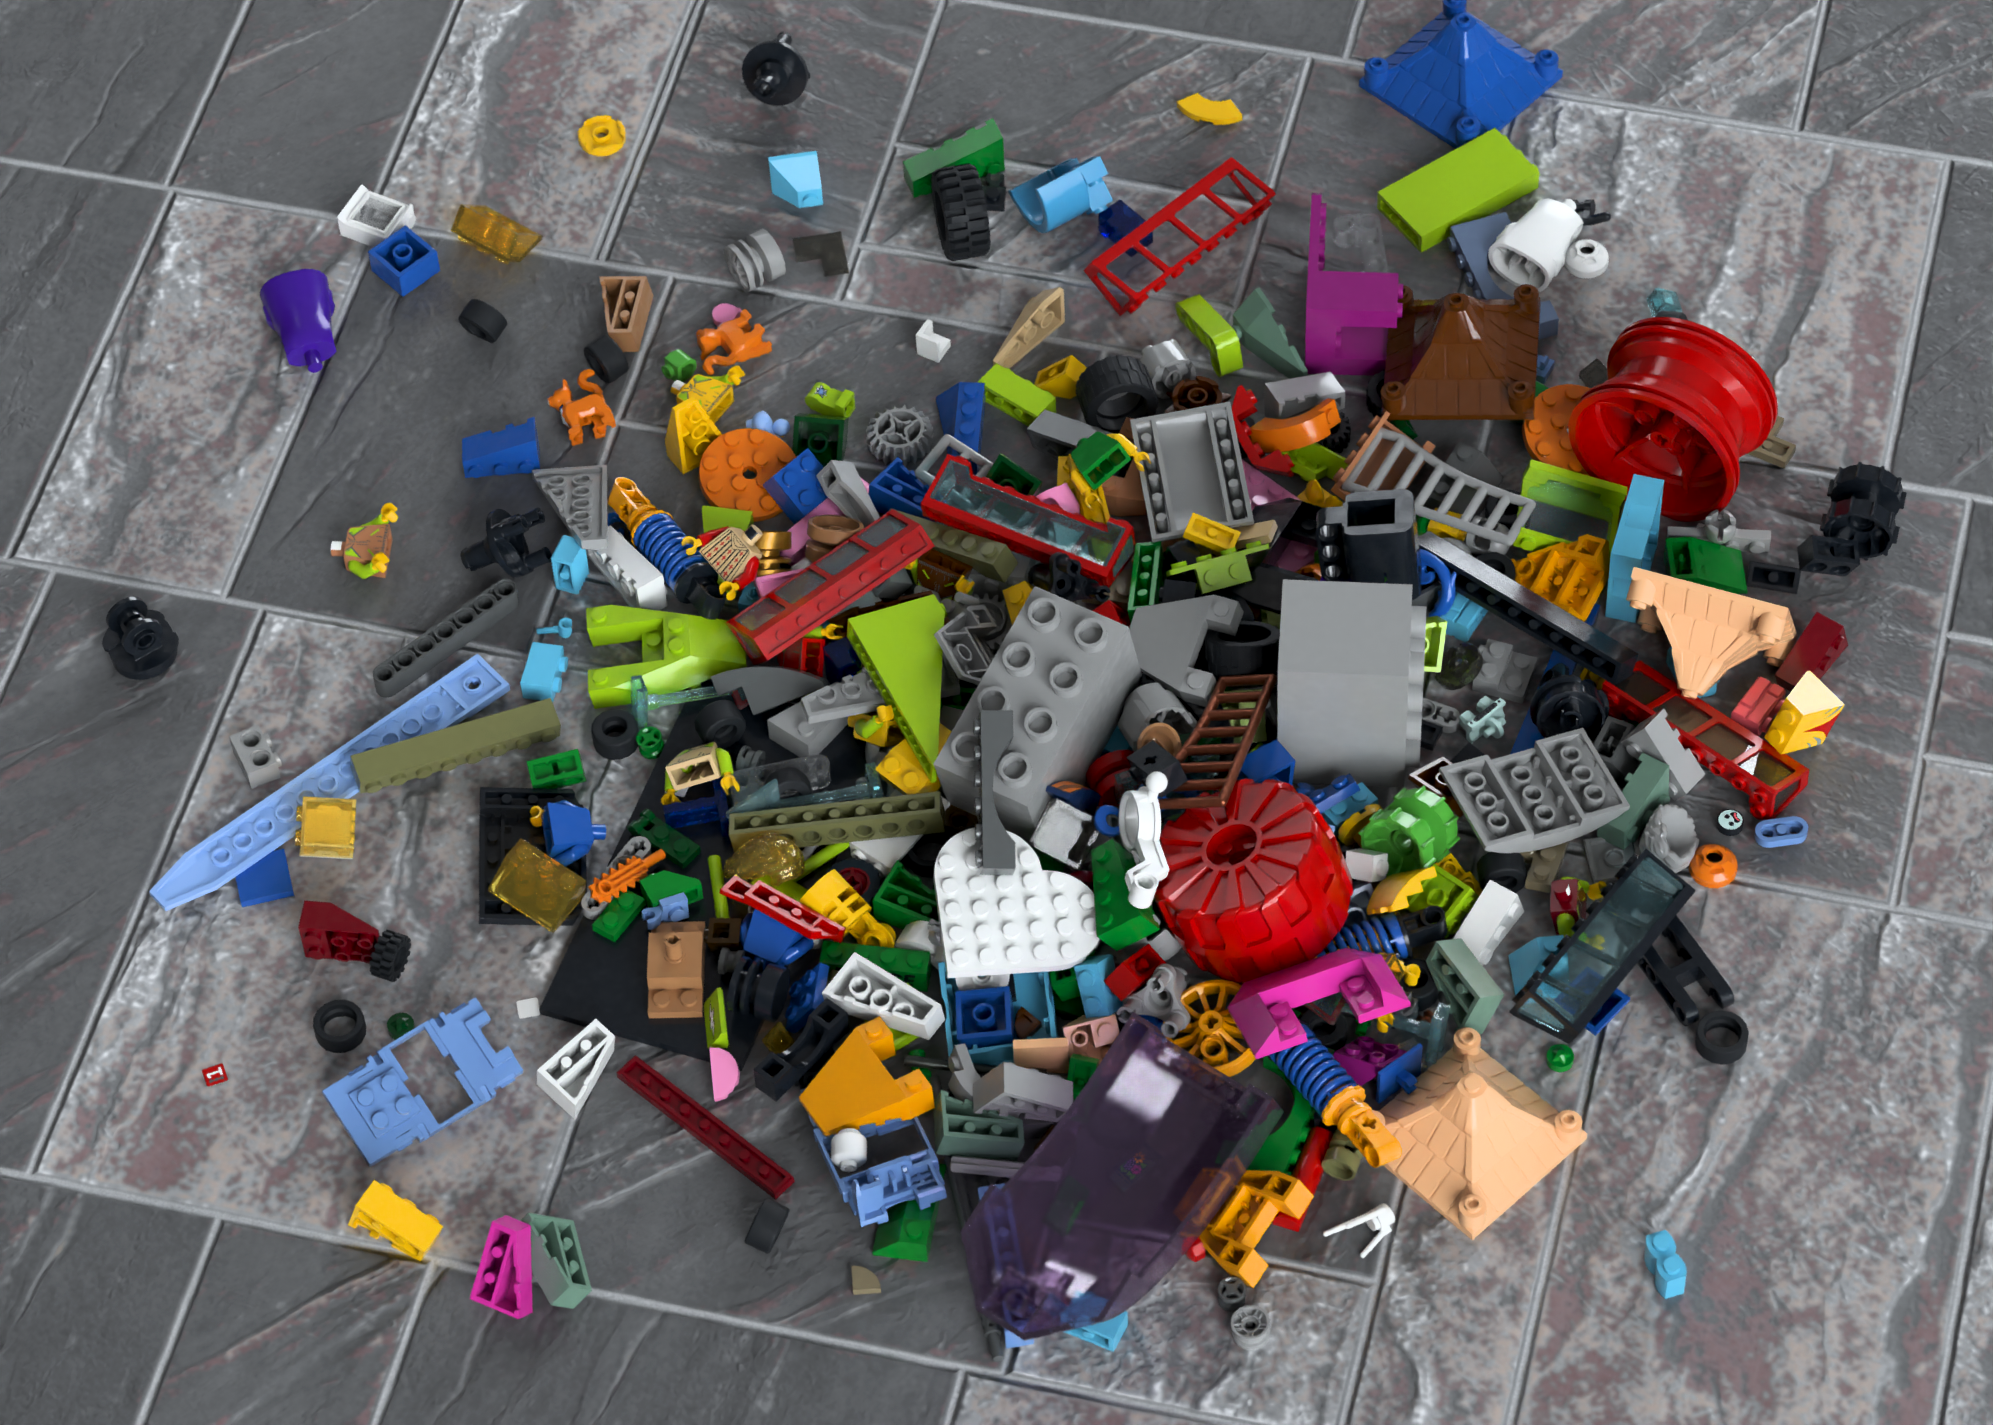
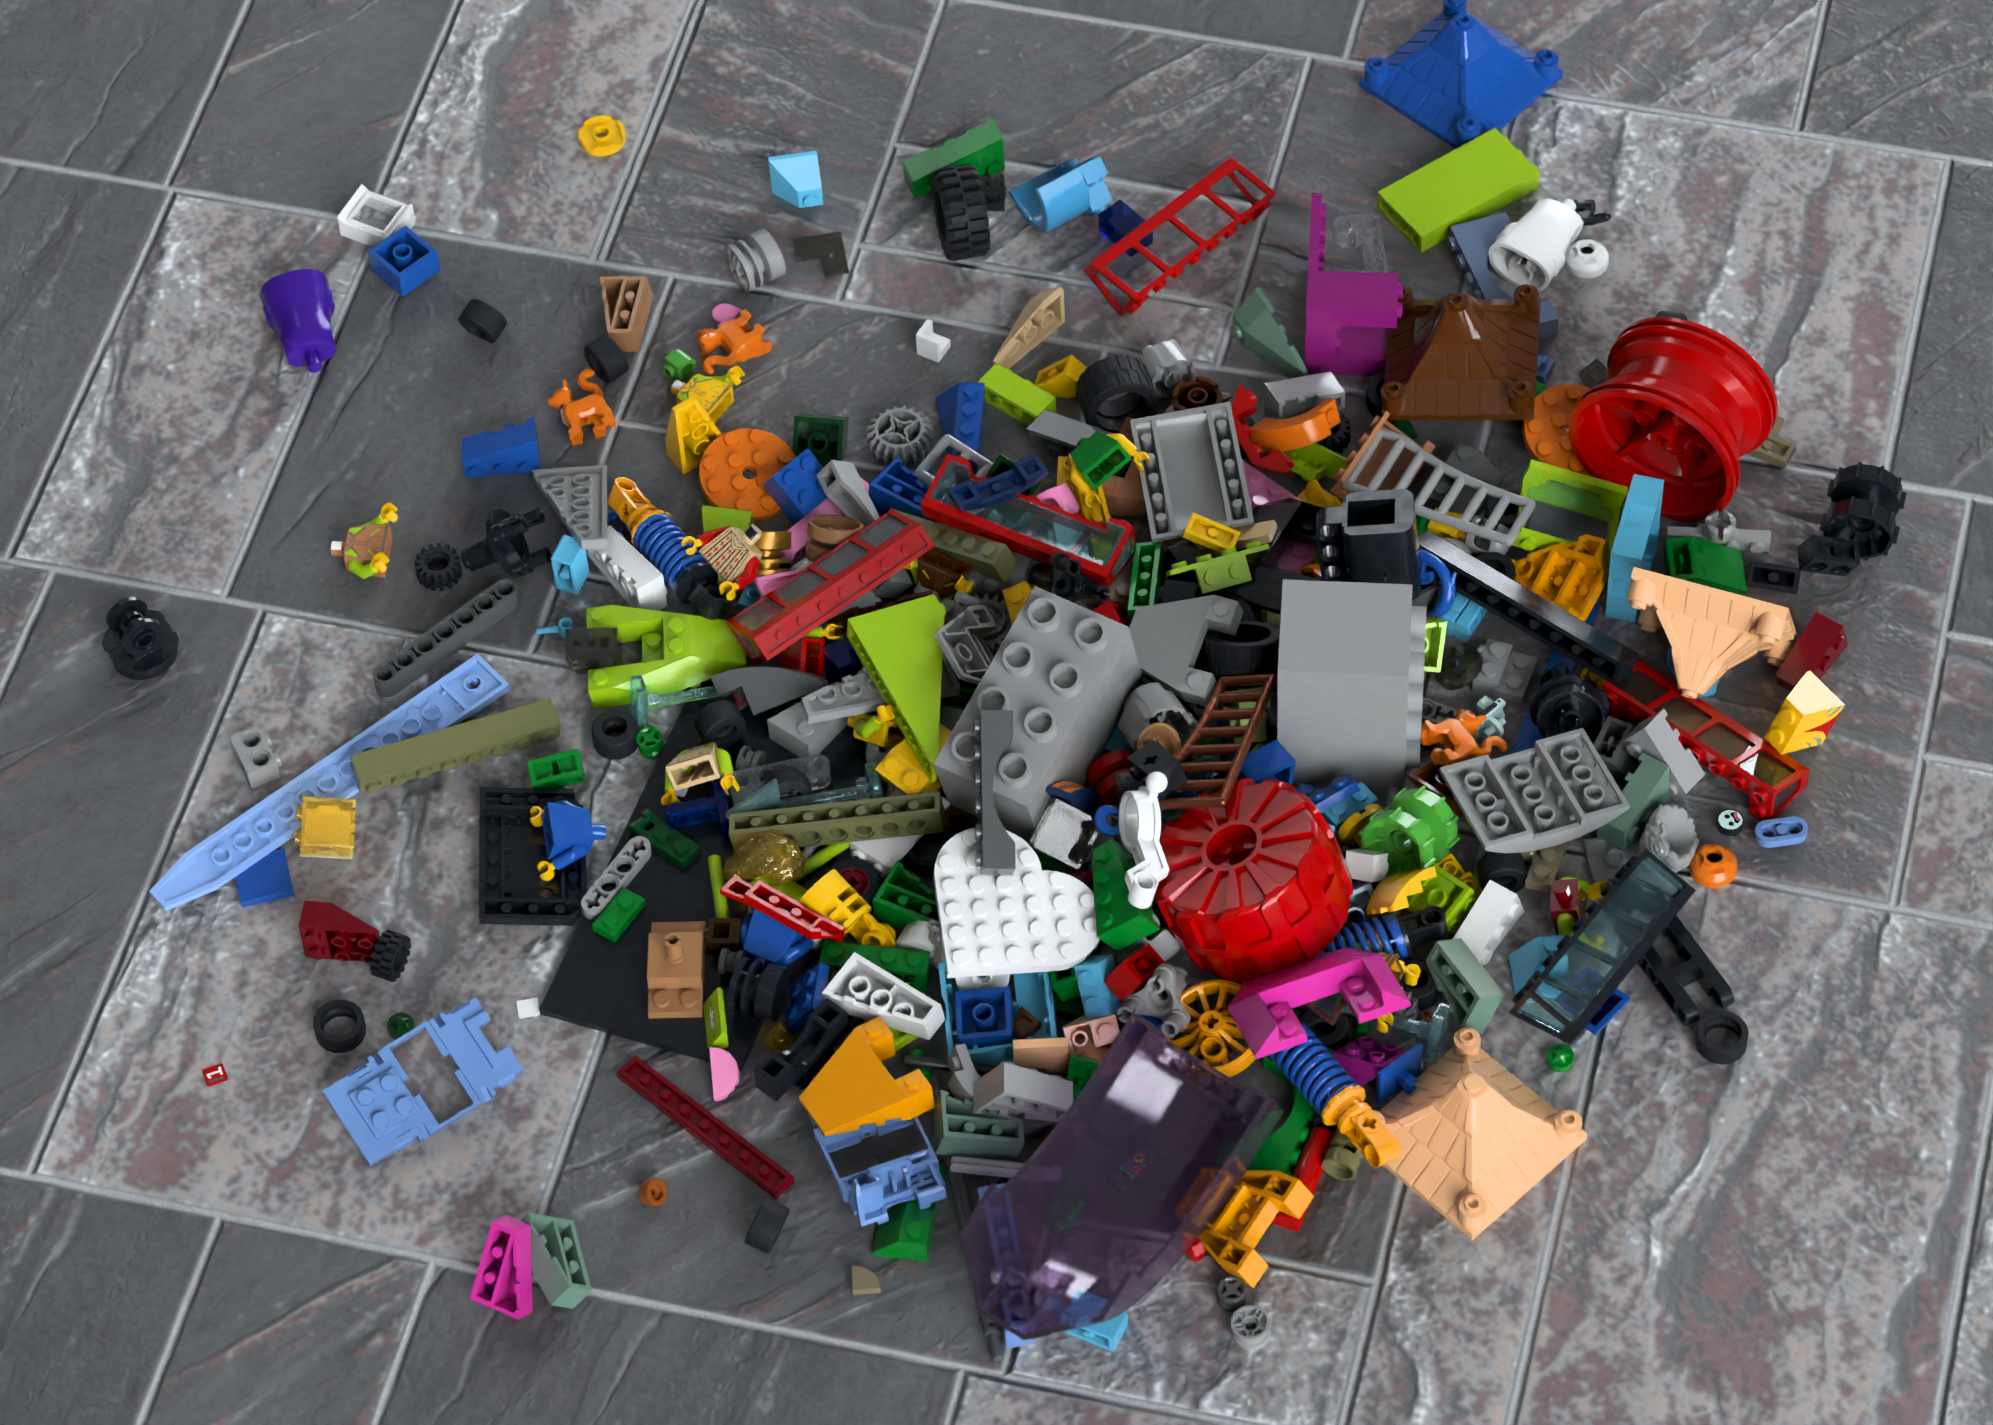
(396, 1220): yellow wedge -> none
(434, 556): none -> black tyre
(494, 233): clear yellow slope -> none
(537, 885): clear yellow slope -> none
(543, 671): medium azure brick -> none
(576, 1067): white wedge -> none
(594, 657): none -> clear smoke piece
(624, 876): orange piece -> none
(653, 1192): none -> dark orange tile
(668, 884): green slope -> none
(669, 910): medium blue plate -> none
(762, 421): light blue animal -> none
(775, 71): black piece -> none
(830, 401): lime leg -> none
(848, 1149): white head -> none
(1000, 487): none -> dark blue slope
(1202, 109): yellow tile -> none
(1212, 332): lime beam -> none
(1376, 1219): white plant -> none
(1457, 738): none -> orange animal
(1663, 300): clear light blue slope -> none
(1665, 1264): medium azure brick -> none
(1759, 706): coral brick -> none

